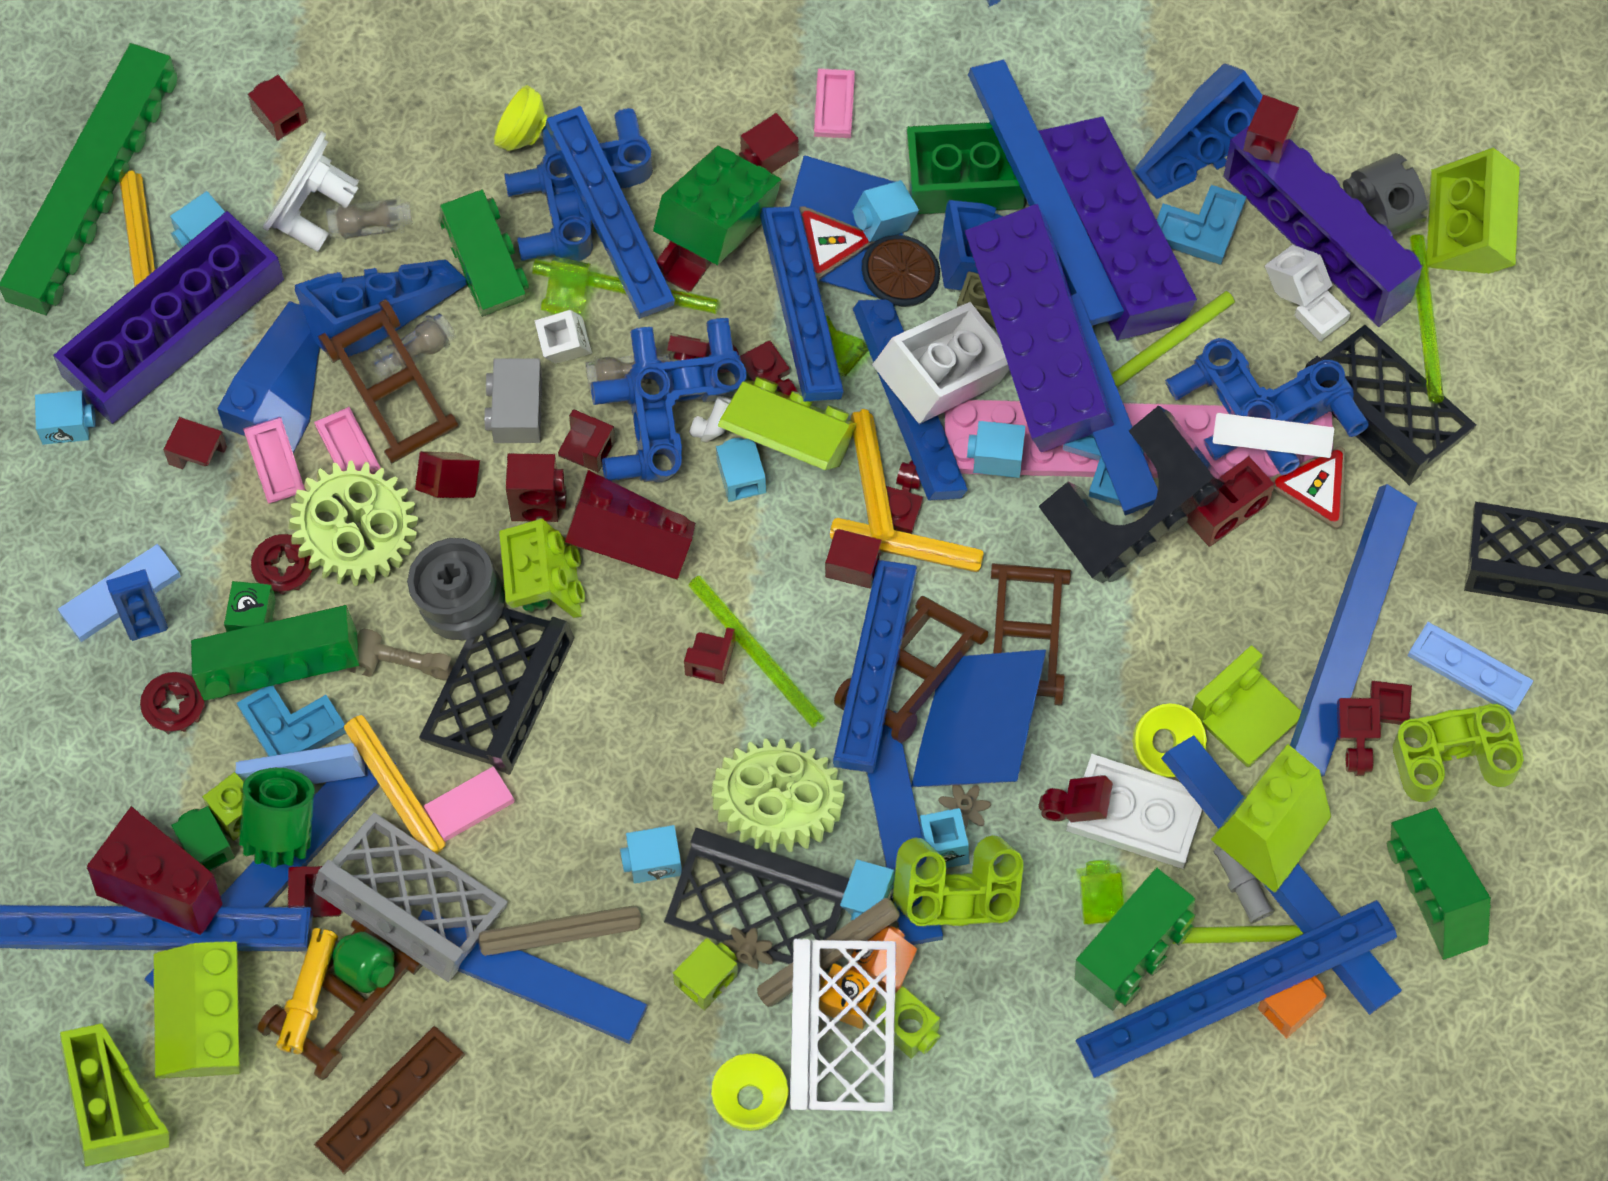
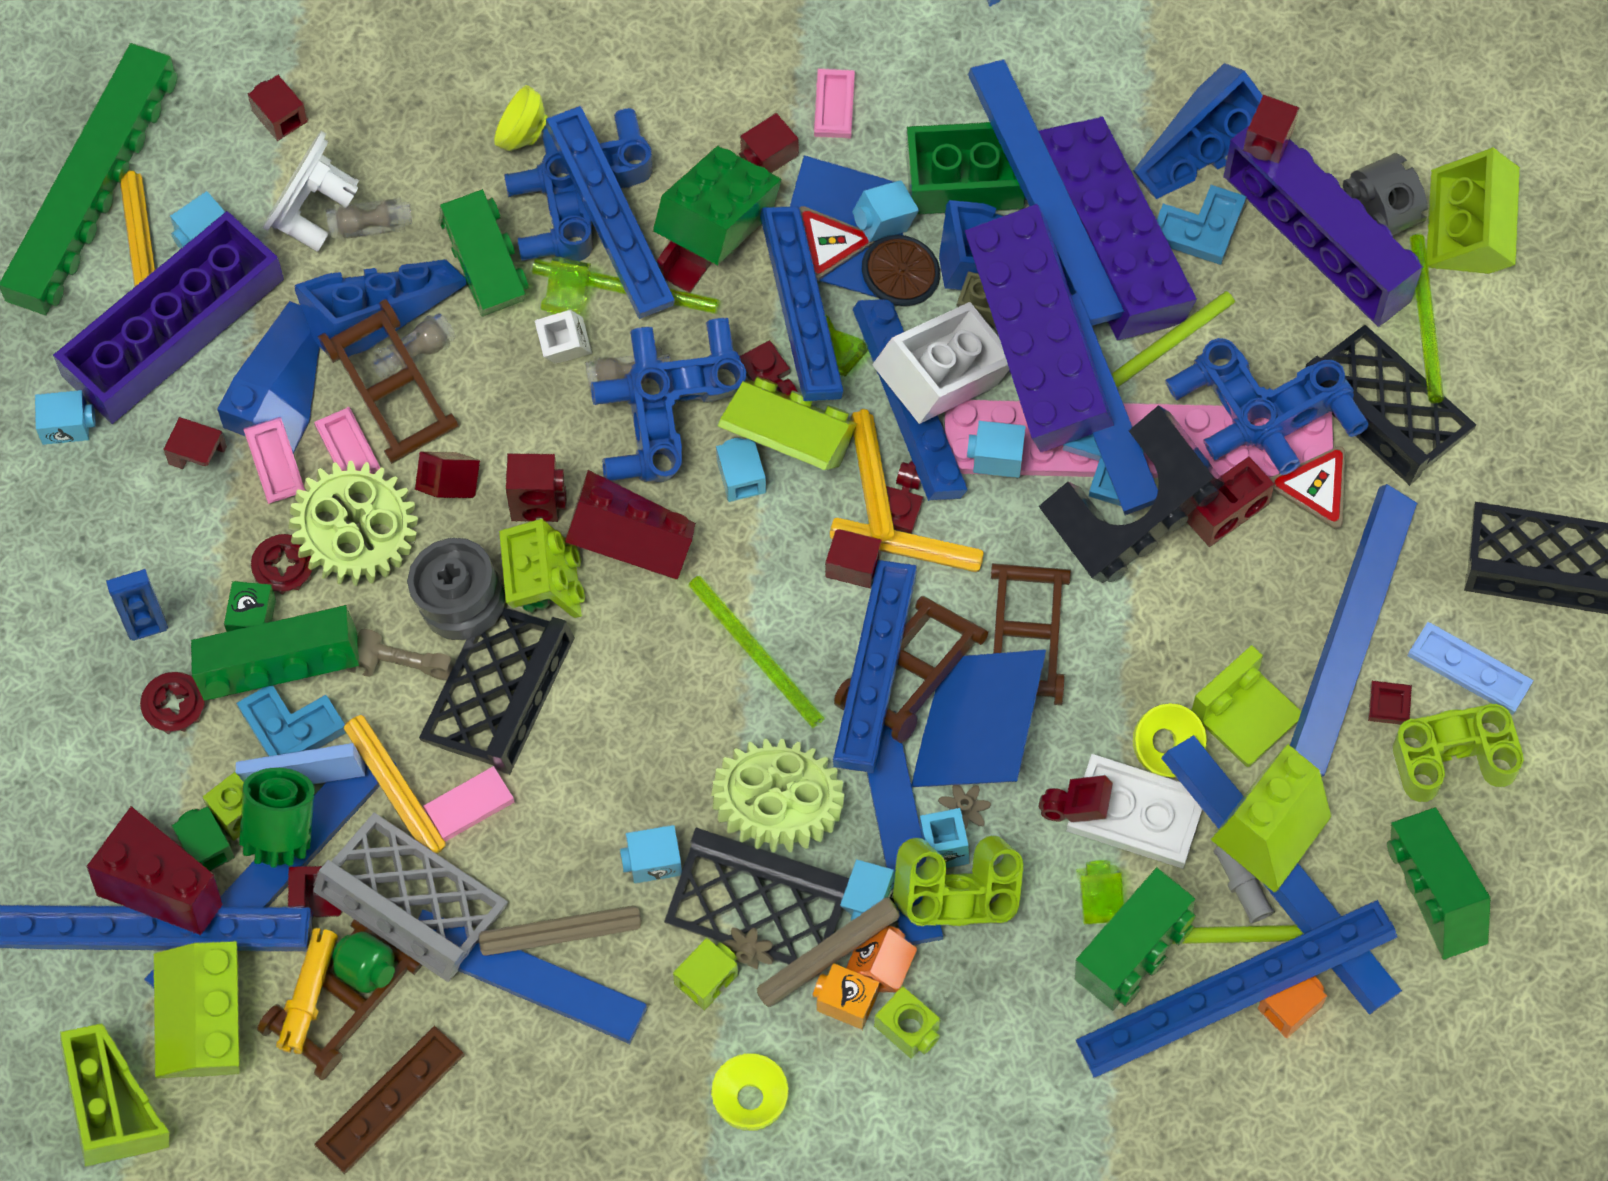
(95, 607): light blue tile -> none
(515, 400): light grey brick -> none
(587, 441): dark red panel -> none
(690, 348): dark red plate -> none
(709, 429): white arm -> none
(710, 656): dark red panel -> none
(806, 1025): fence -> none
(1273, 435): white sticker -> none
(1298, 275): white brick -> none
(1322, 315): white plate -> none
(1358, 722): dark red plate -> none

